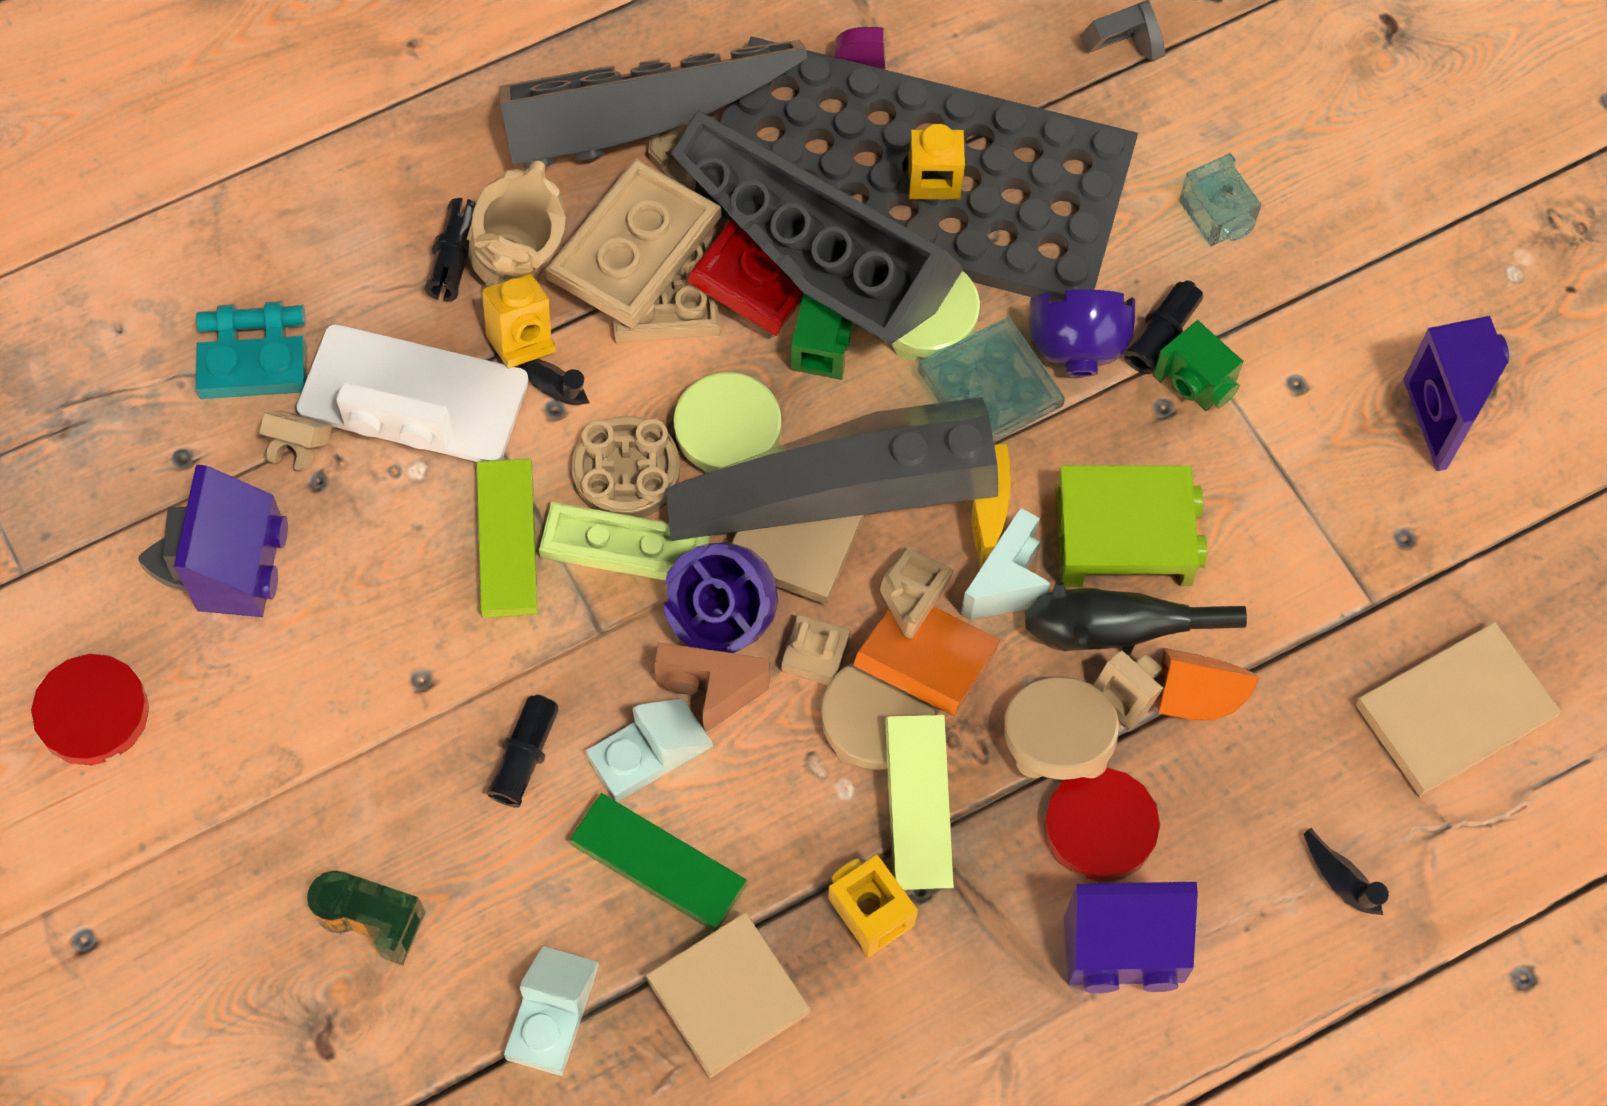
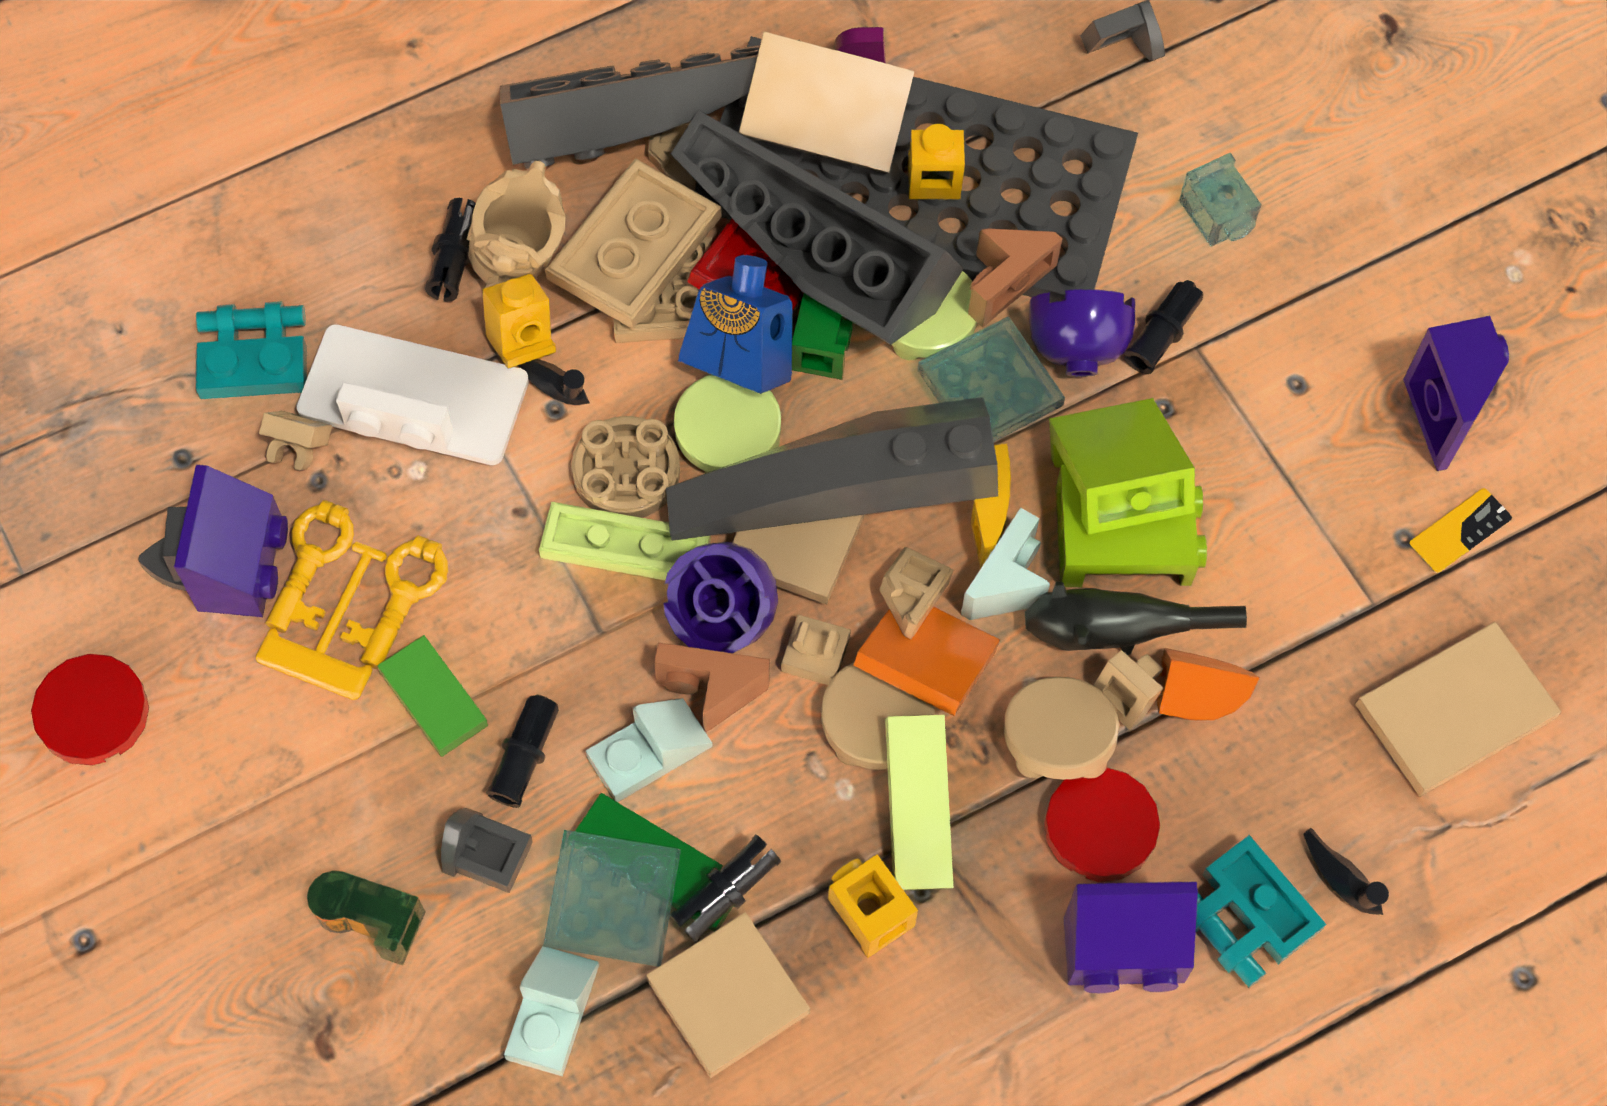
(315, 665): none -> yellow piece
(432, 696): none -> bright green tile
(483, 849): none -> dark grey tile
(507, 538): lime tile -> none
(612, 898): none -> clear light blue tile
(725, 888): none -> black pin
(741, 329): none -> blue torso
(826, 102): none -> tan tile
(1013, 265): none -> nougat slope
(1124, 465): none -> lime panel
(1200, 367): green brick -> none
(1263, 902): none -> teal plate
(1460, 530): none -> yellow sticker

